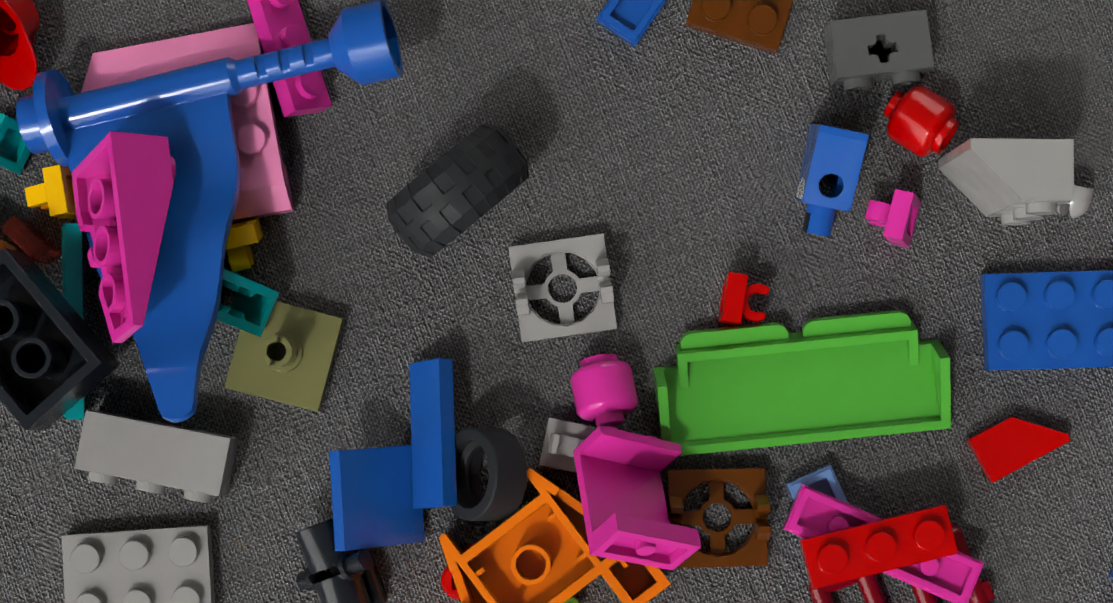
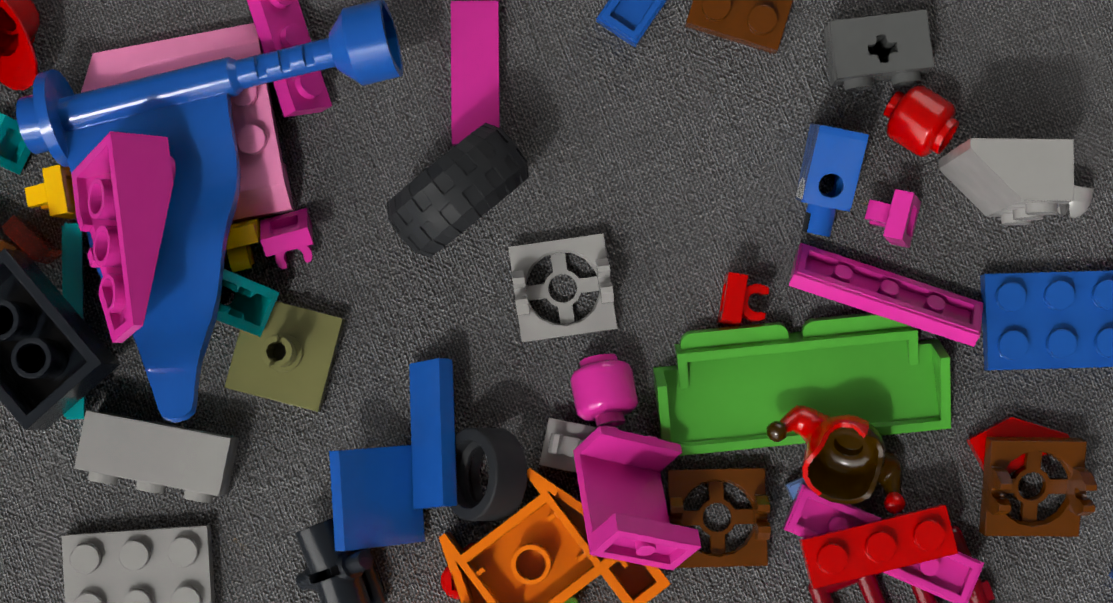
(285, 234): none -> dark pink tile
(474, 67): none -> dark pink tile
(842, 457): none -> dark brown piece
(887, 294): none -> dark pink tile
(996, 481): none -> reddish brown piece

